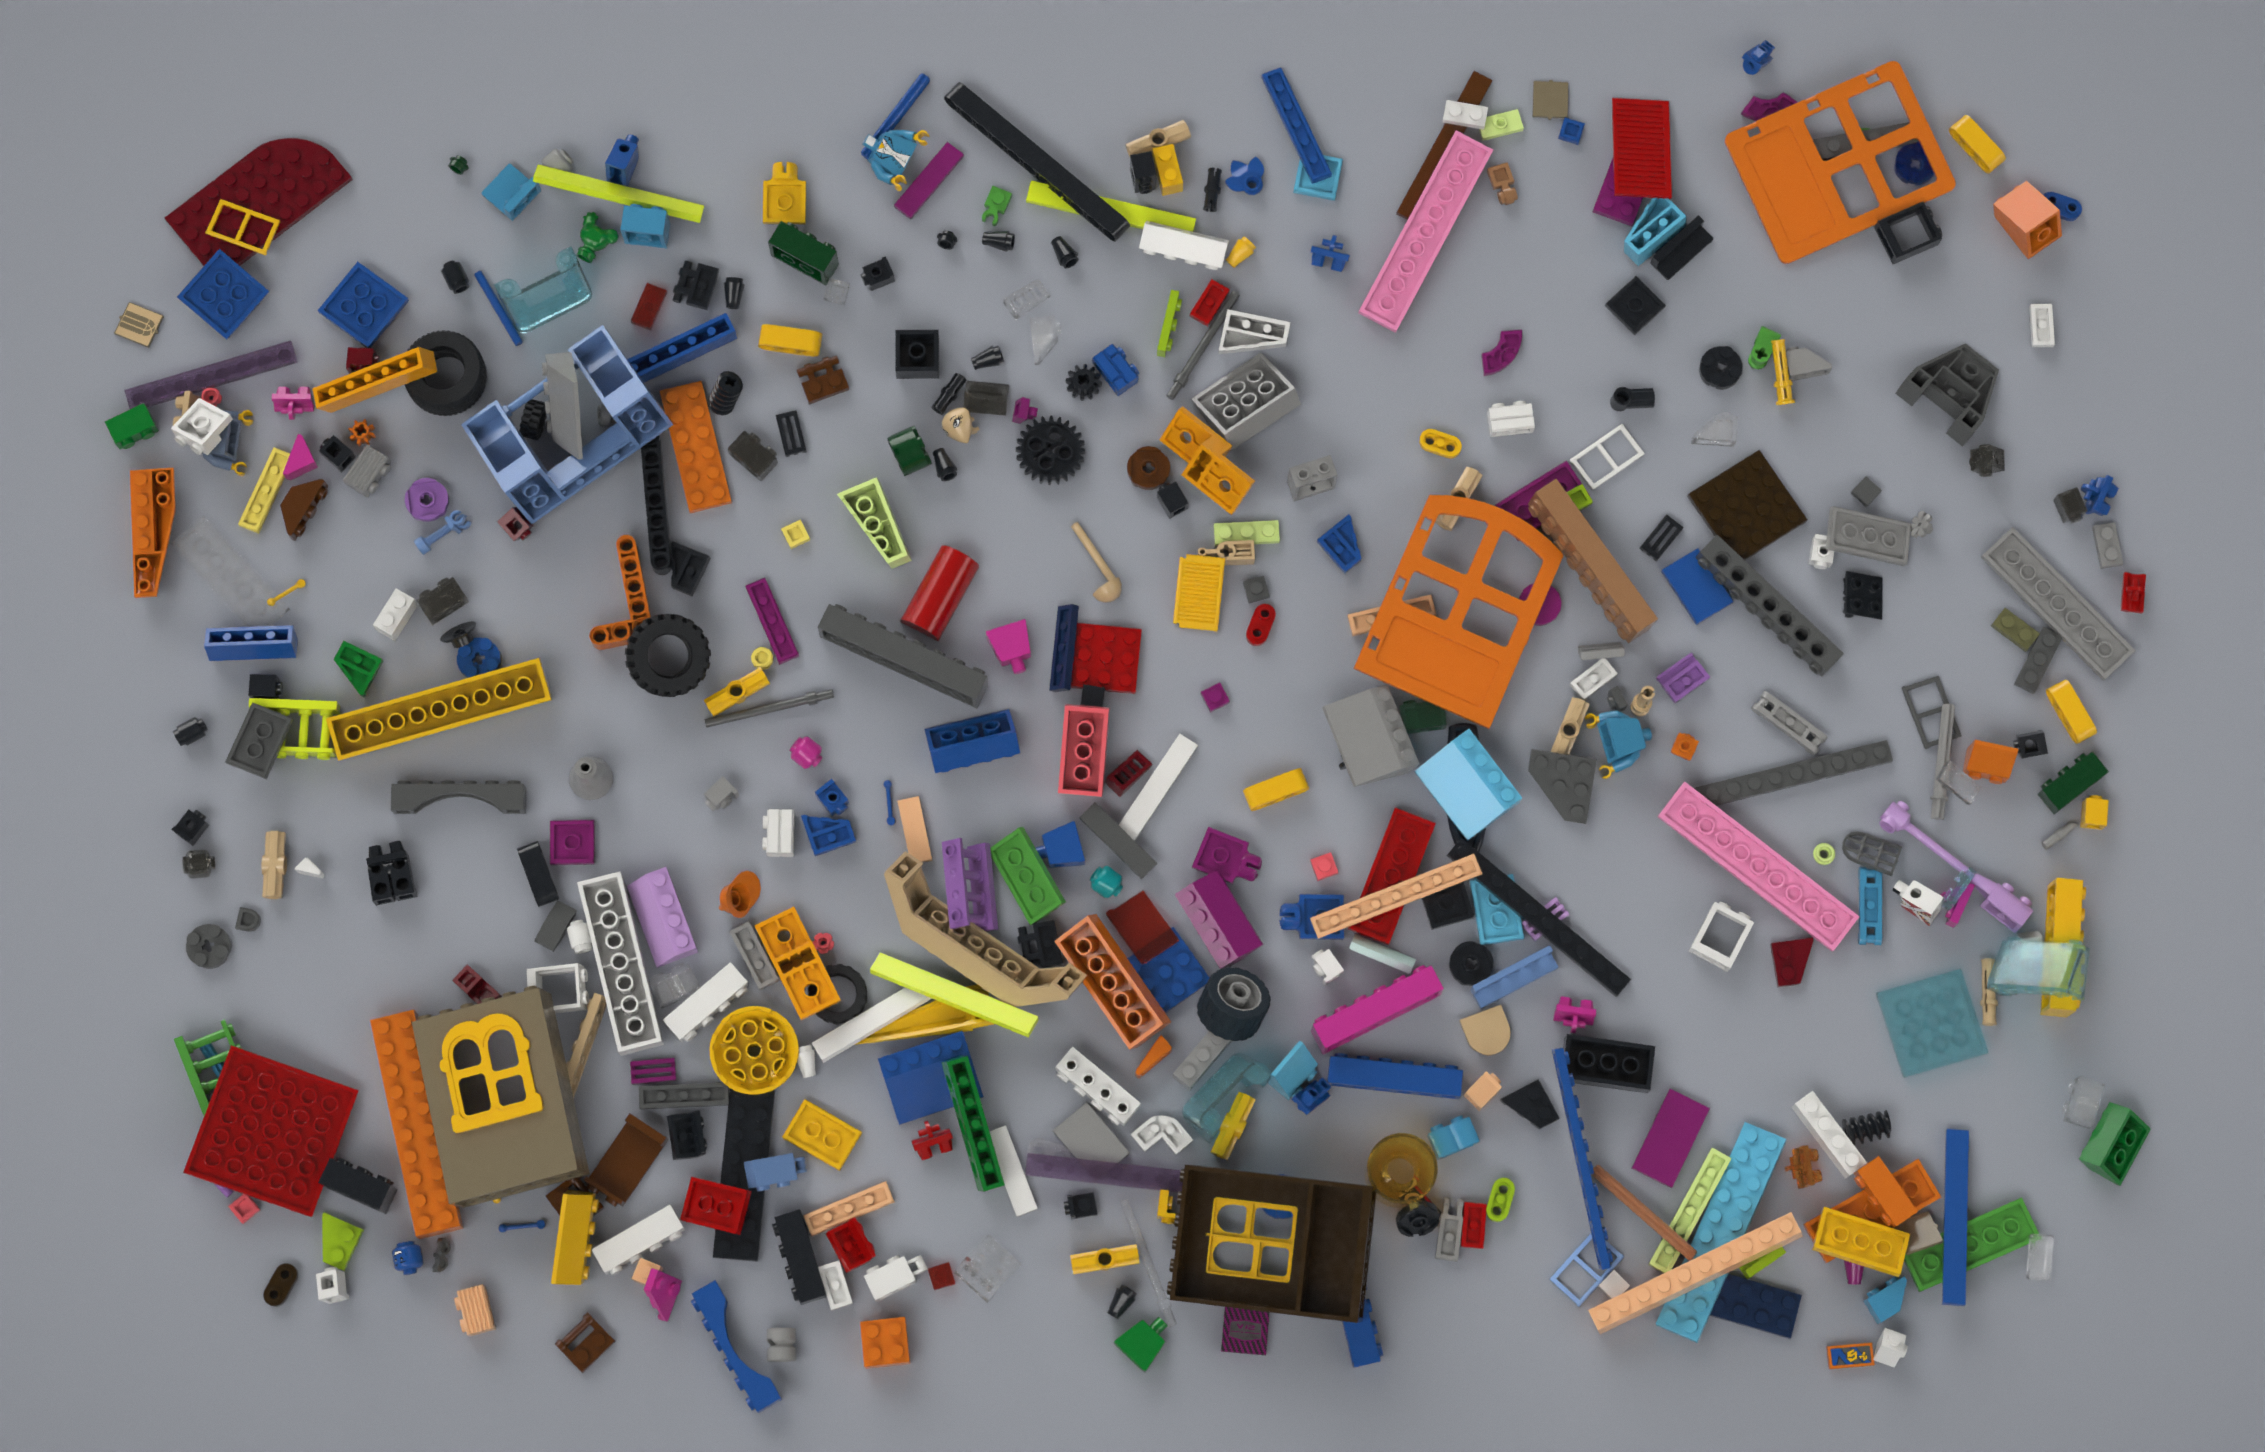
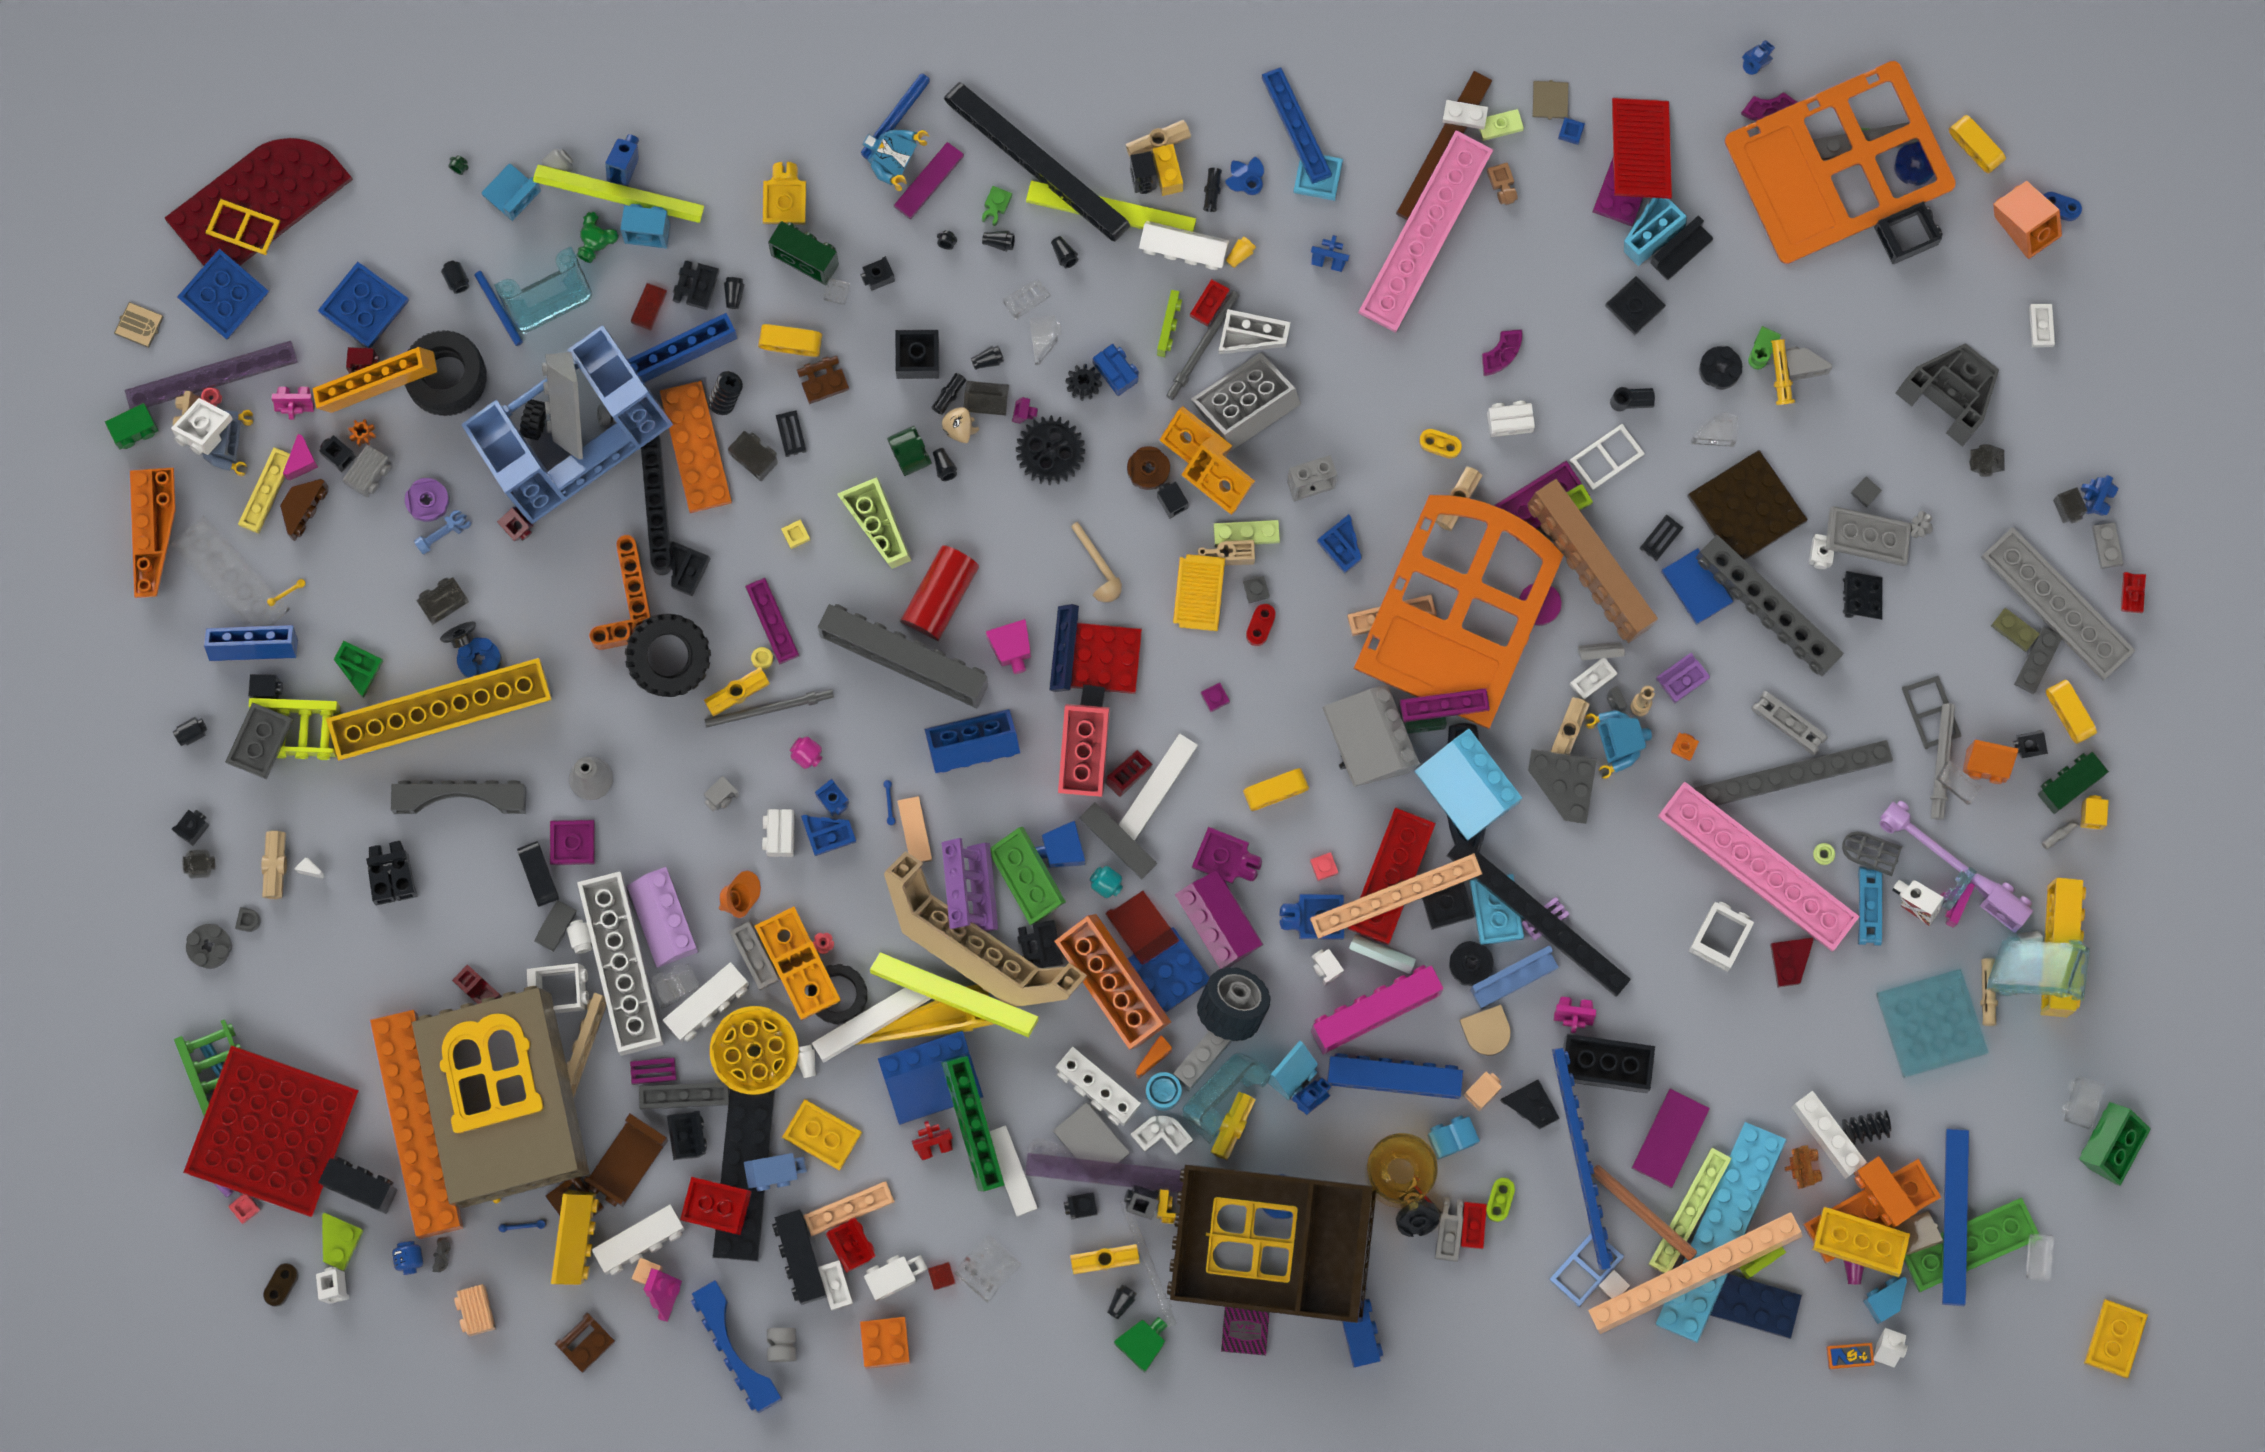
(395, 614): white brick -> none
(1146, 1206): none -> black brick
(1163, 1091): none -> medium azure piece
(1444, 705): none -> magenta tile
(2115, 1338): none -> yellow tile

